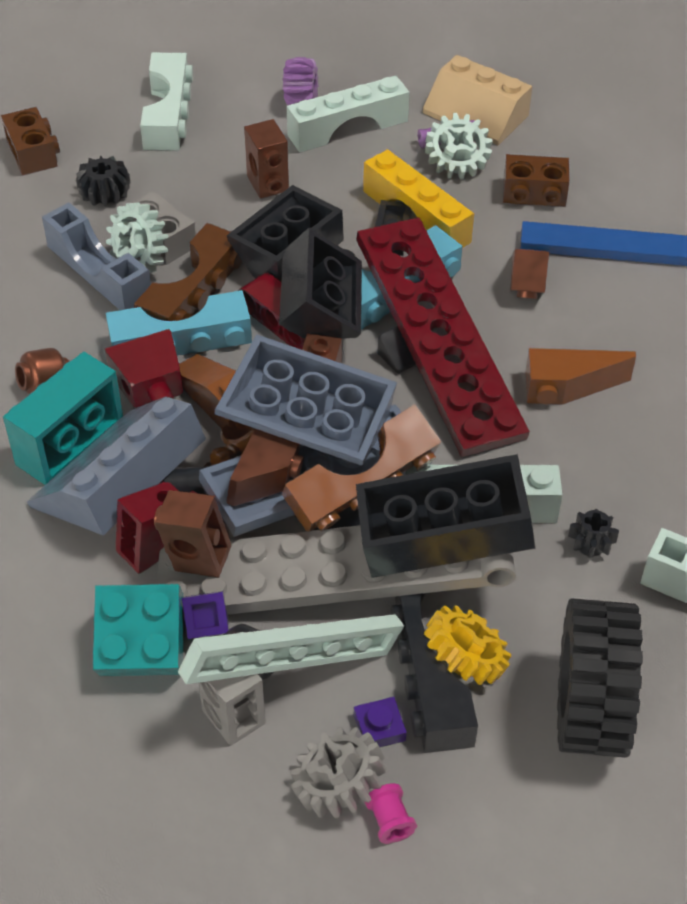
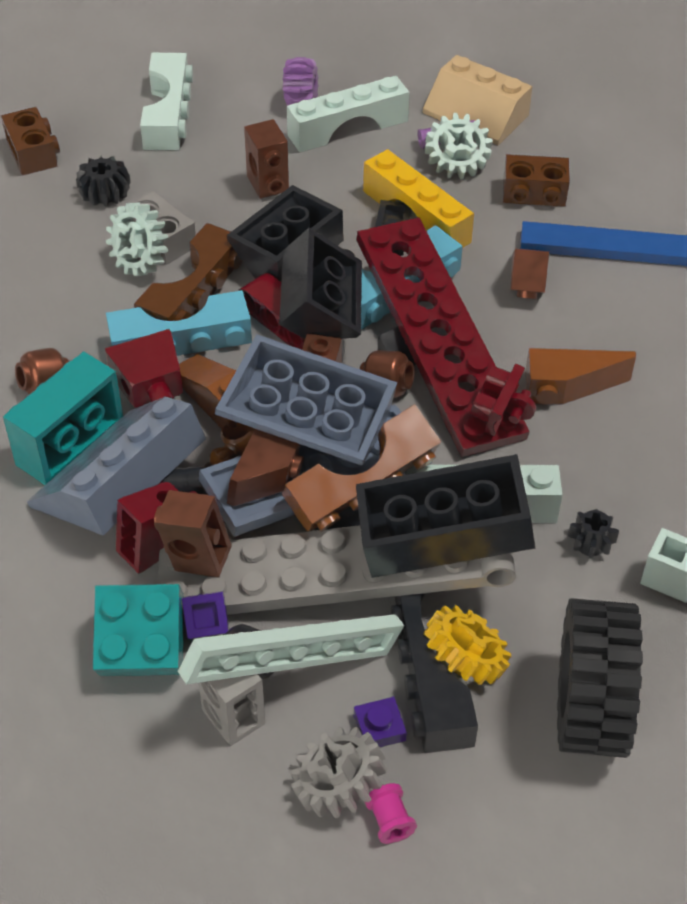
(74, 241): sand blue arch -> none
(392, 366): none -> copper head
(493, 410): none -> dark red hips

